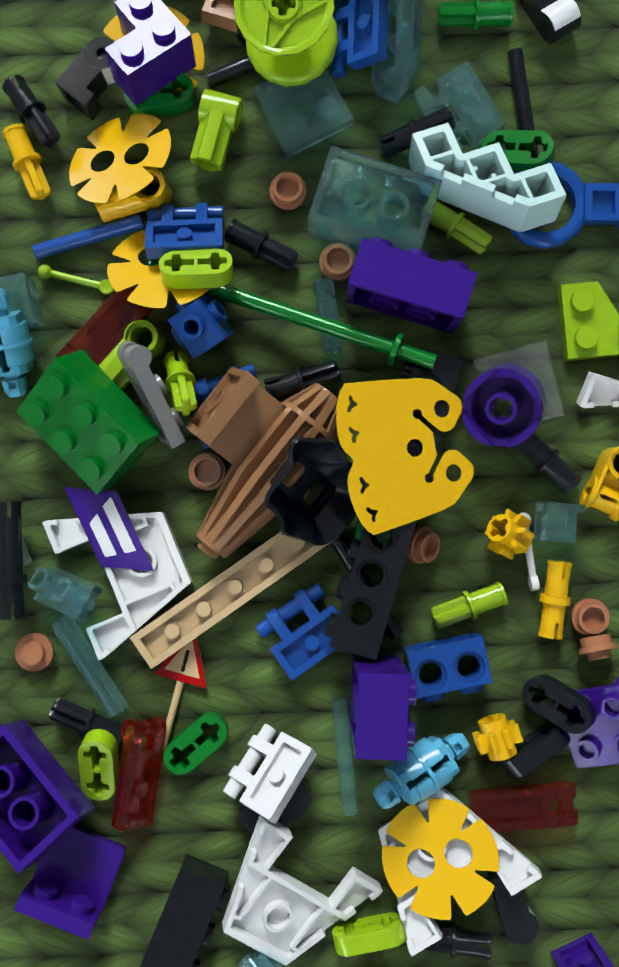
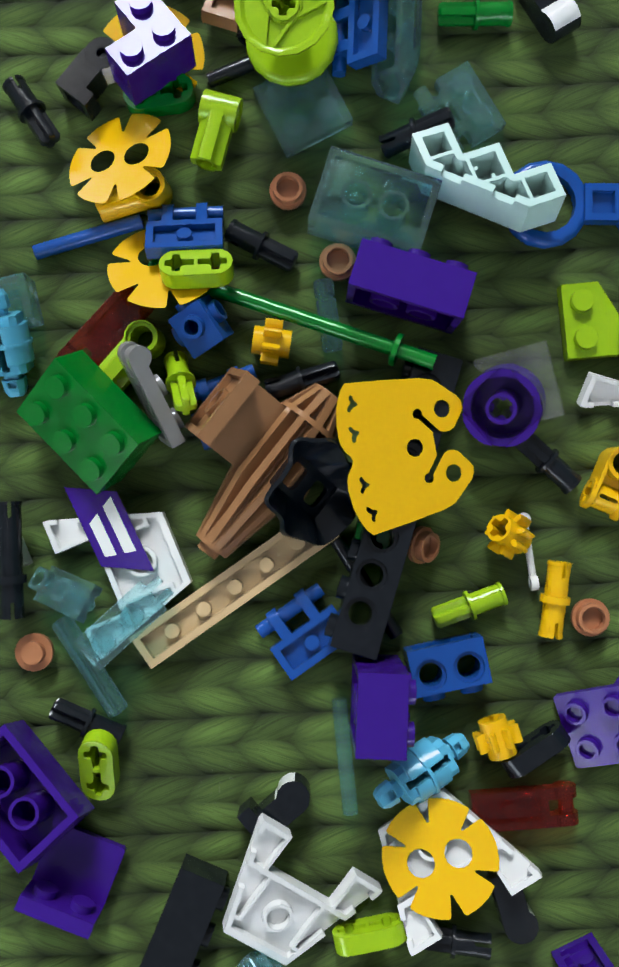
(27, 161): yellow axle -> none
(46, 272): lime hinge -> none
(122, 623): none -> clear light blue hinge
(138, 773): clear red plate -> none
(184, 667): piece -> none
(190, 736): green beam -> none
(207, 471): nougat plate -> none
(271, 341): none -> yellow gear
(277, 776): white plate -> none
(460, 228): lime axle -> none
(520, 145): green beam -> none
(521, 92): black bar -> none
(554, 710): black beam -> none
(556, 521): clear light blue panel -> none
(597, 647): nougat plate -> none

